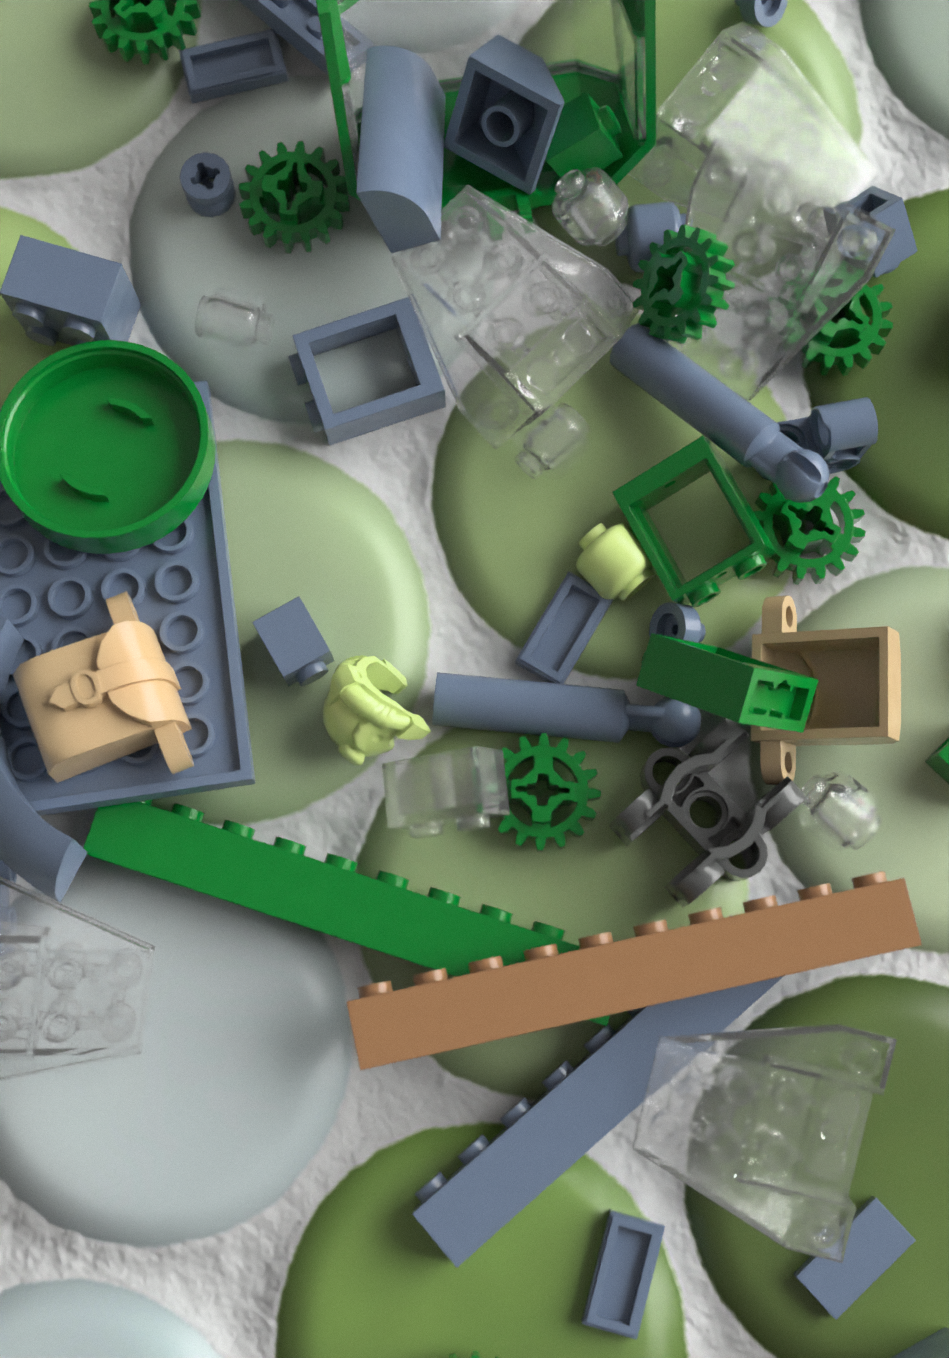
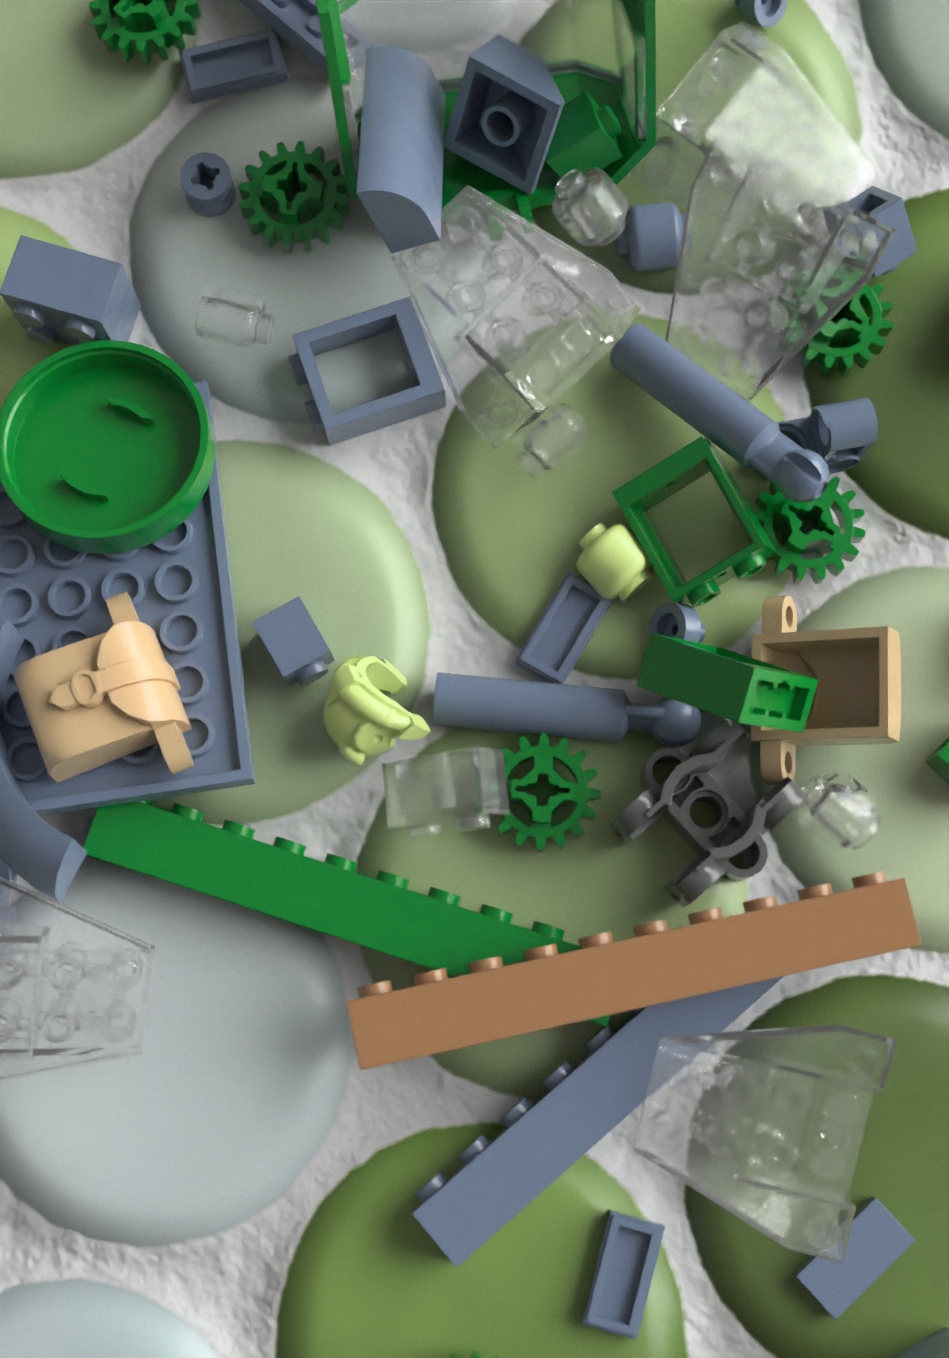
(683, 280): green gear -> none

